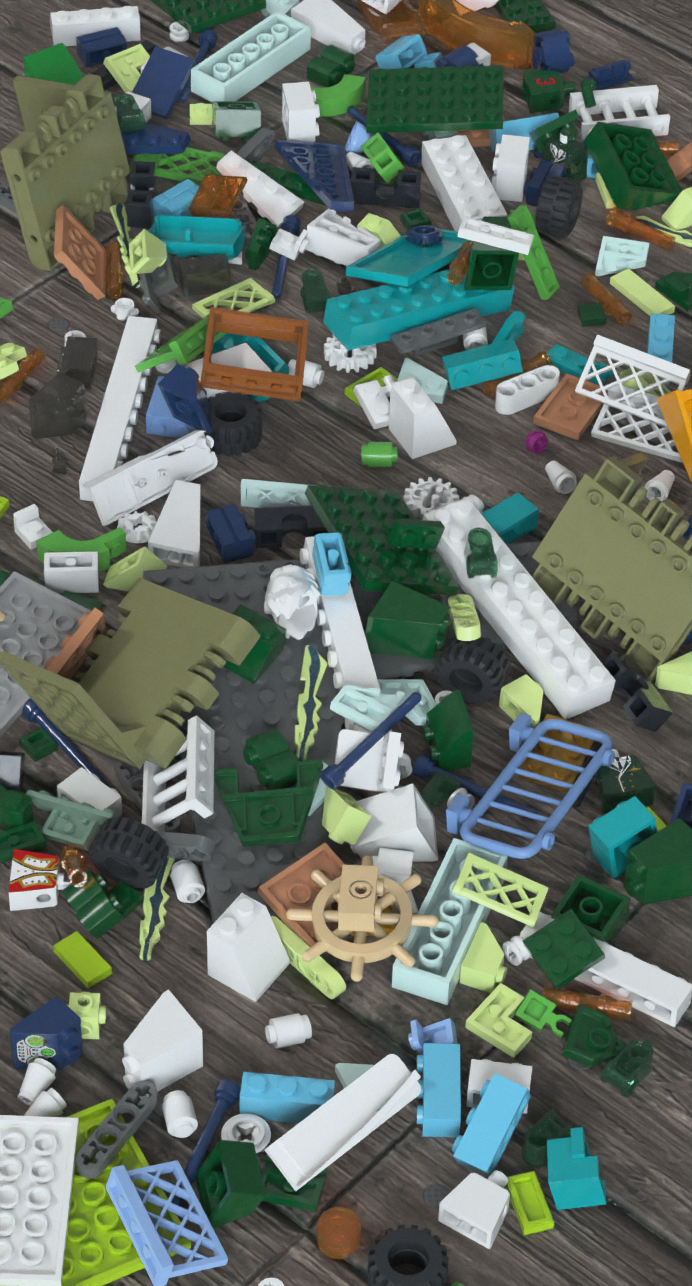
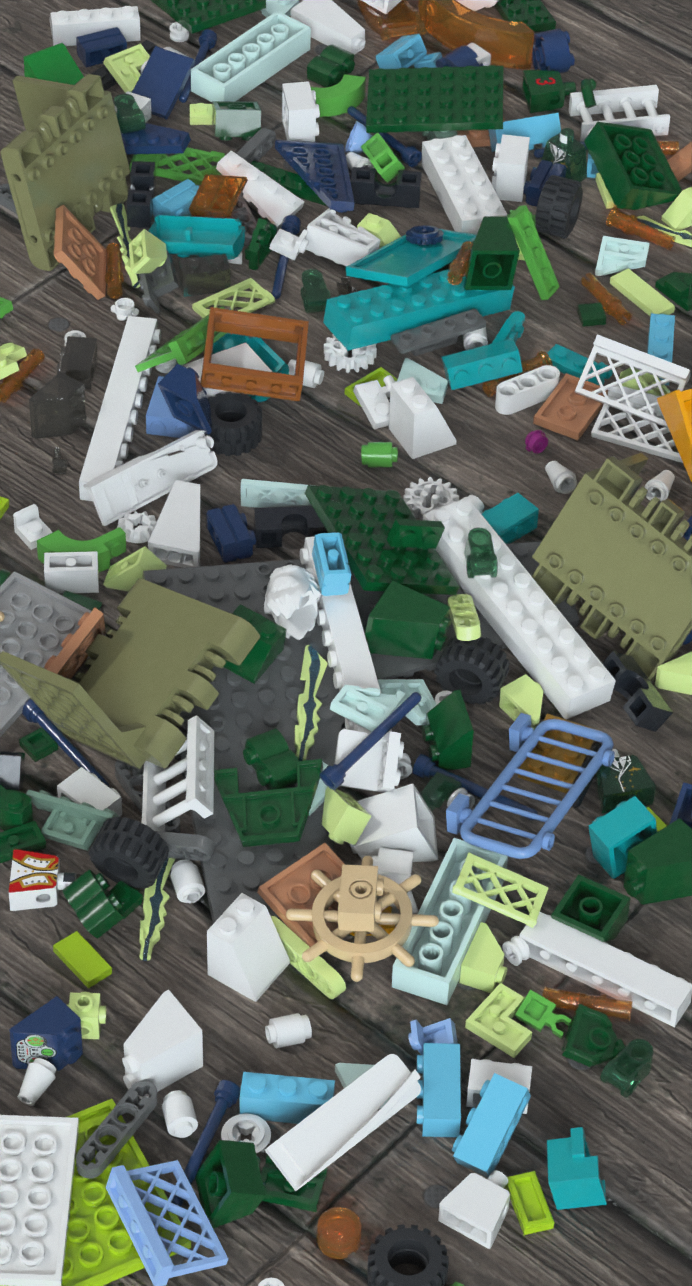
(47, 1104): white cone -> none
(73, 864): clear orange pin -> none
(415, 218): dark green tile -> none
(495, 235): white tile -> none
(536, 1137): clear green piece -> none
(551, 129): dark green bracket -> none
(563, 949): dark green plate -> none
(607, 78): dark blue hinge -> none

